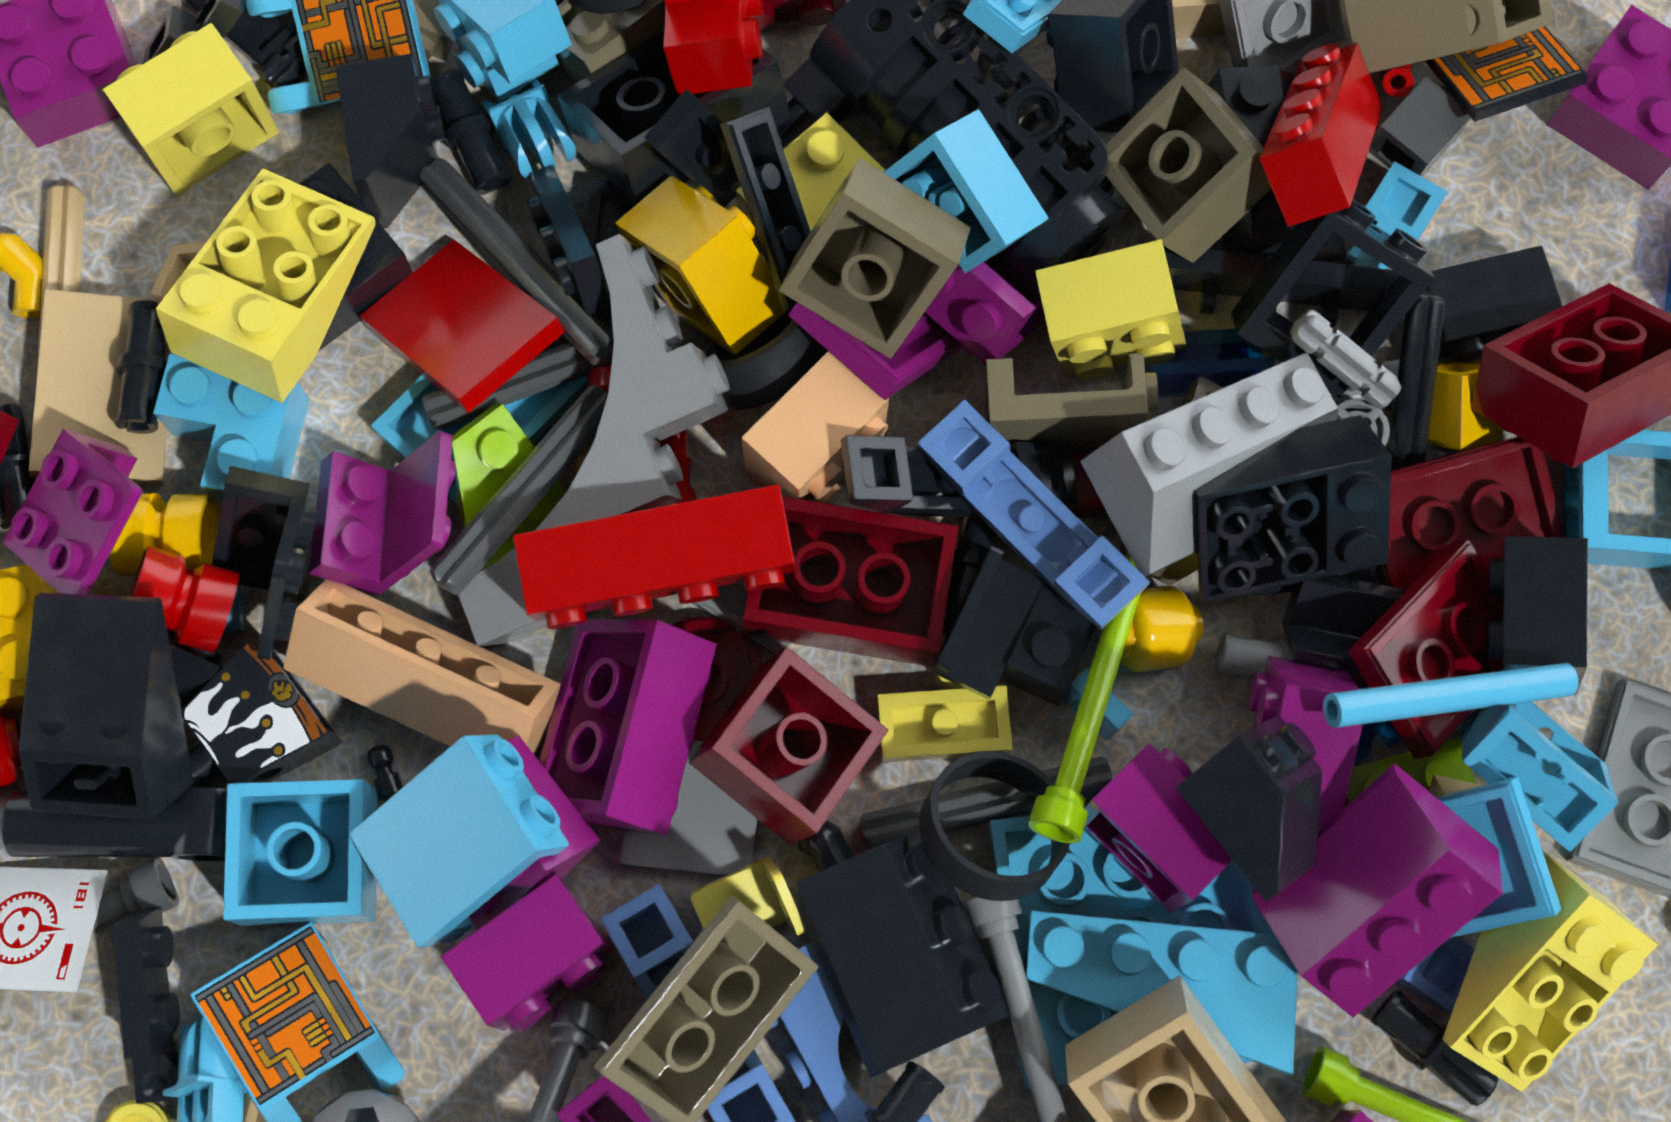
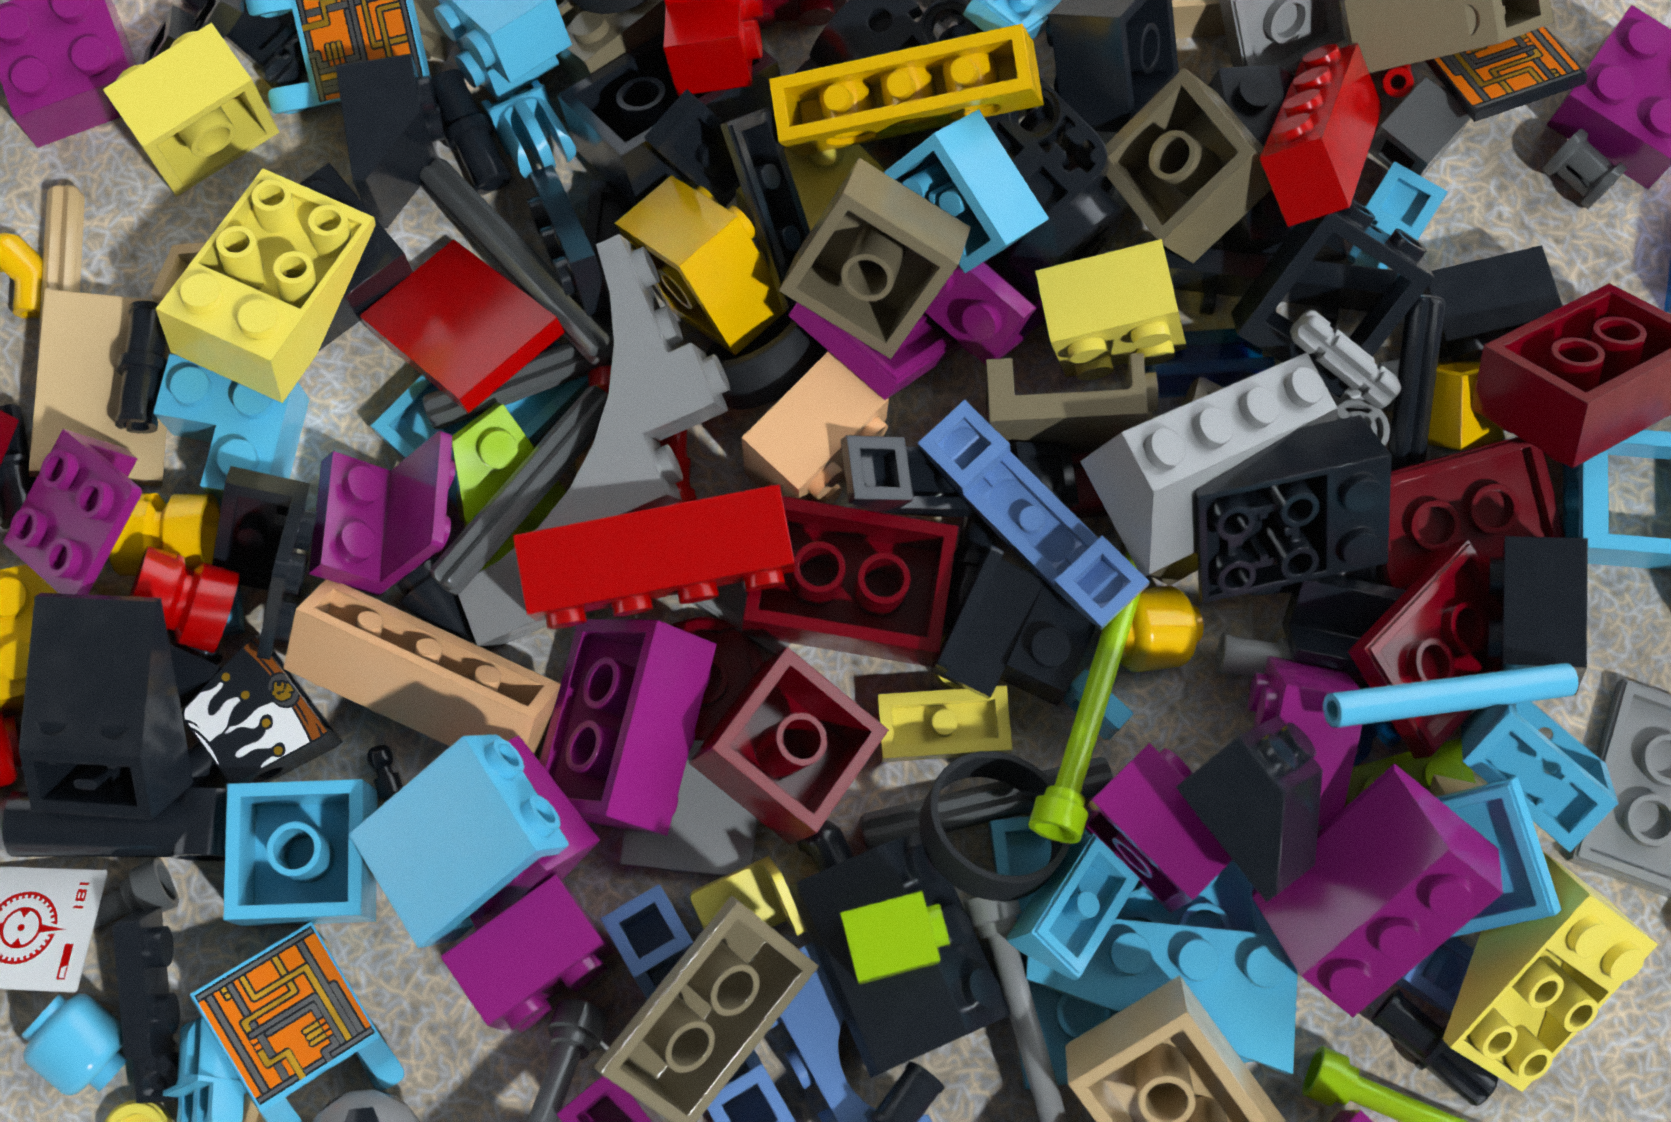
(75, 1044): none -> medium azure head
(434, 603): none -> black cone
(894, 936): none -> lime brick
(906, 90): none -> yellow brick
(1074, 908): none -> medium azure slope
(1584, 168): none -> dark grey bush

